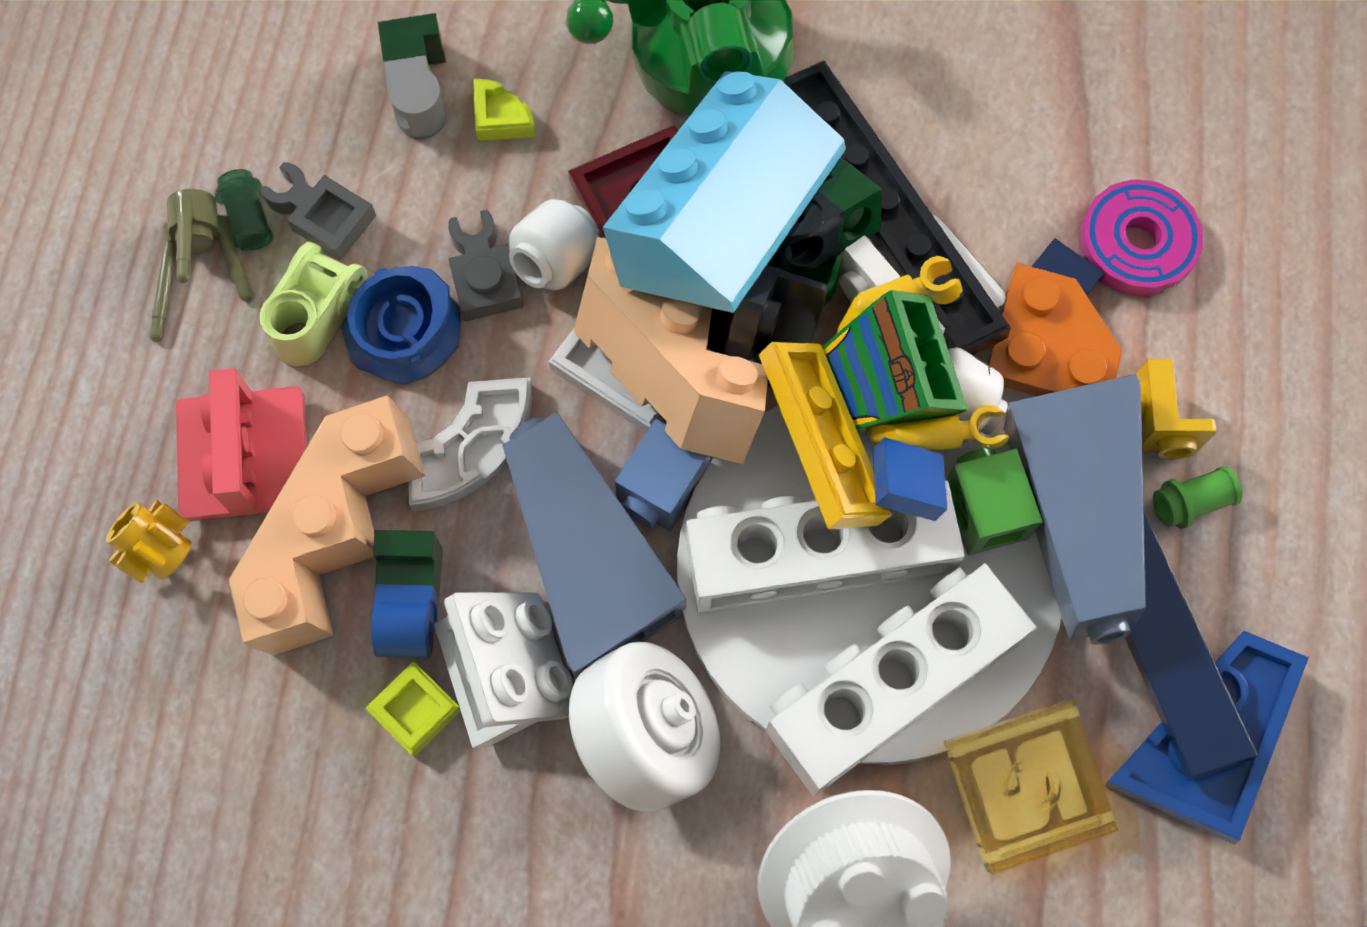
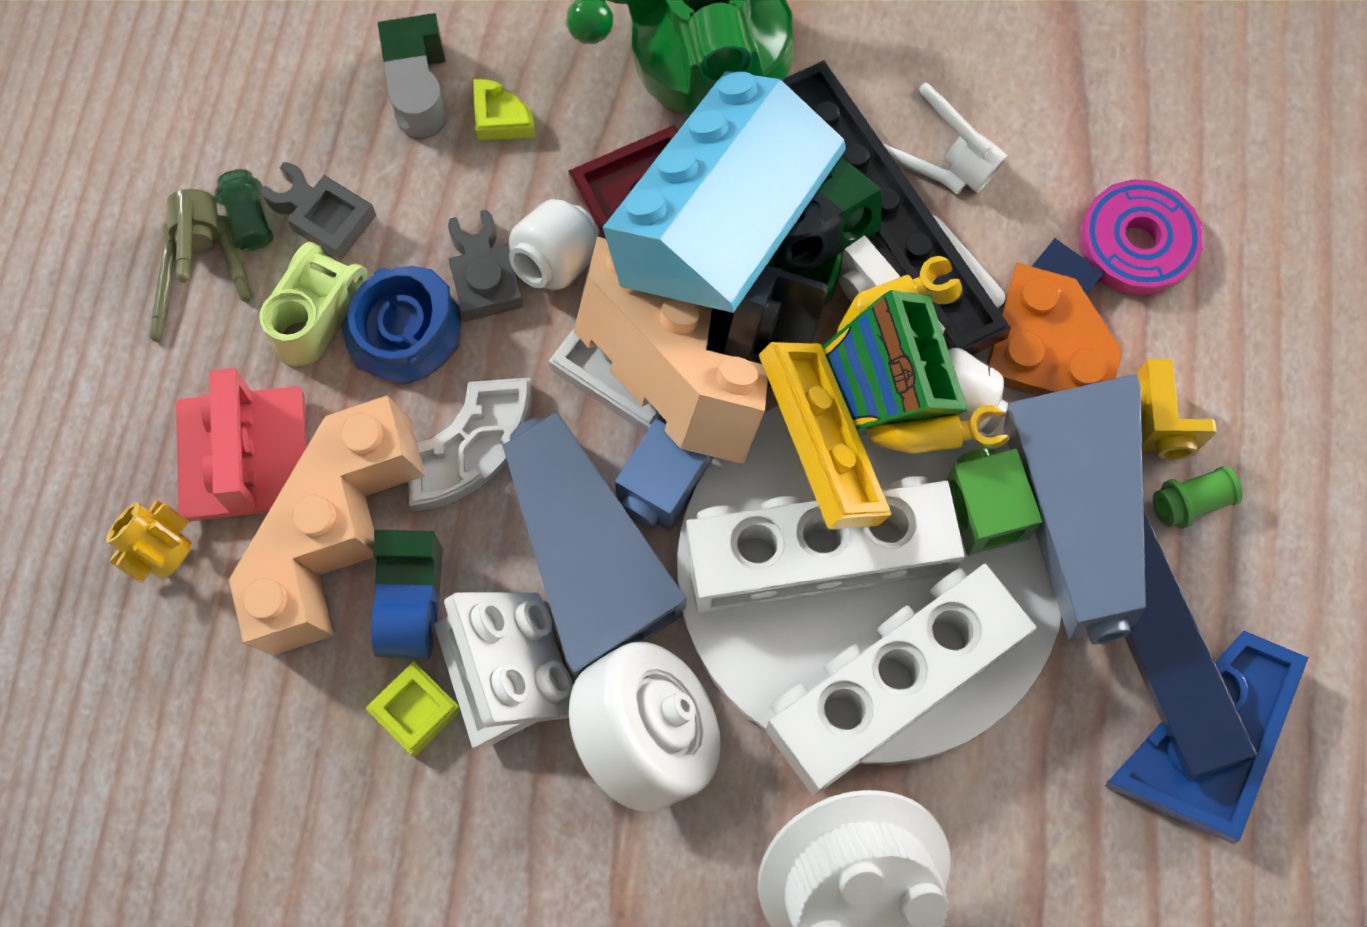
(909, 479): blue tile -> none
(972, 156): none -> white plant
(1030, 786): clear yellow tile -> none

